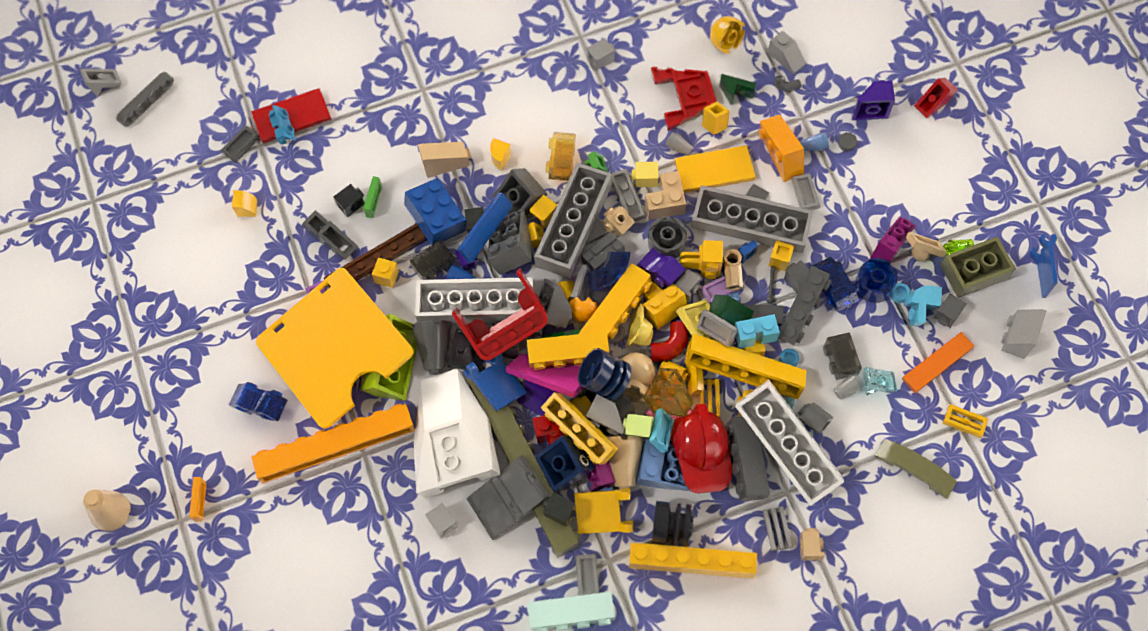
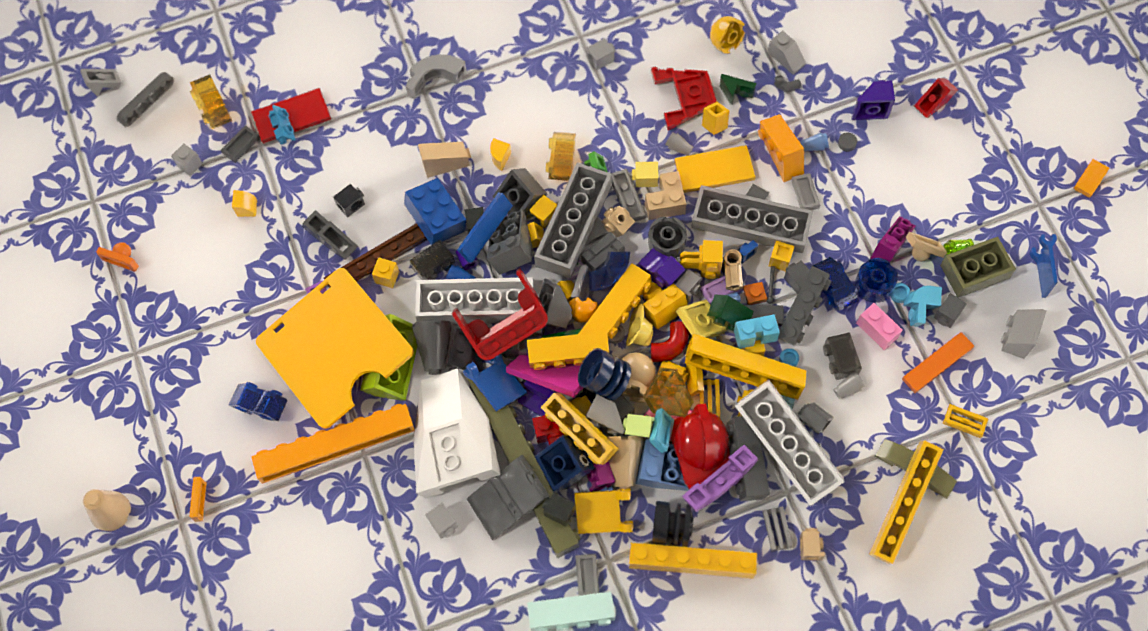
(118, 256): none -> orange tile
(187, 159): none -> light grey brick
(210, 101): none -> clear yellow brick
(372, 197): bright green tile -> none
(434, 67): none -> light grey arch
(717, 328): light grey tile -> none
(721, 480): none -> medium lavender slope
(754, 293): none -> orange plate
(878, 380): clear light blue slope -> none
(879, 326): none -> bright pink brick
(906, 502): none -> yellow brick
(1091, 178): none -> light orange tile

